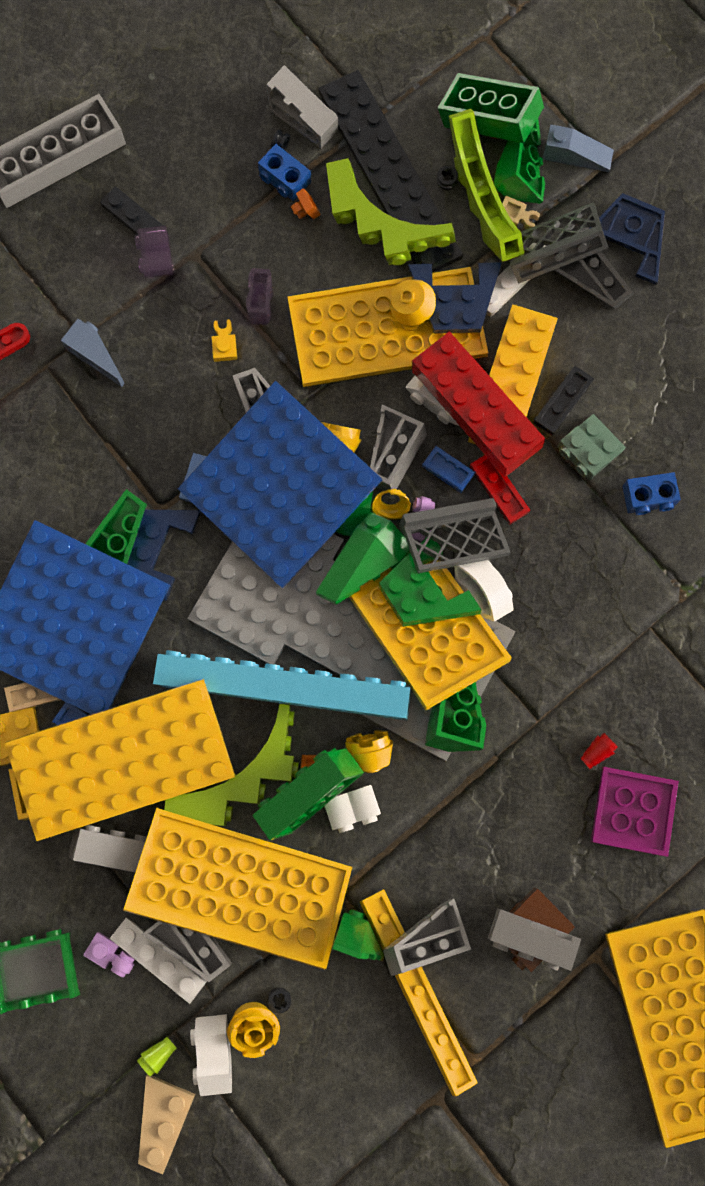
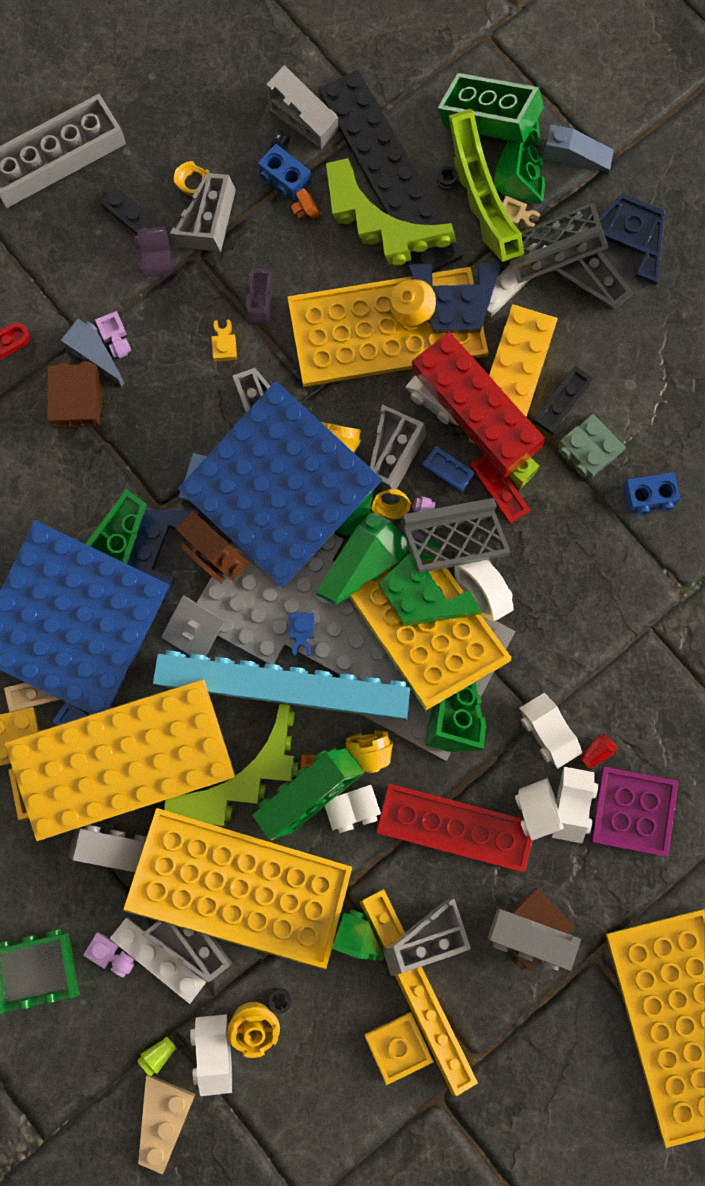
(74, 395): none -> reddish brown brick
(112, 330): none -> lavender plate
(185, 170): none -> yellow piece
(192, 628): none -> light grey piece
(207, 217): none -> light grey wedge
(210, 549): none -> reddish brown brick
(301, 628): none -> blue plate
(398, 1048): none -> yellow plate
(454, 827): none -> red plate
(523, 473): none -> lime brick
(539, 809): none -> white brick
(550, 730): none -> white brick
(574, 804): none -> white brick

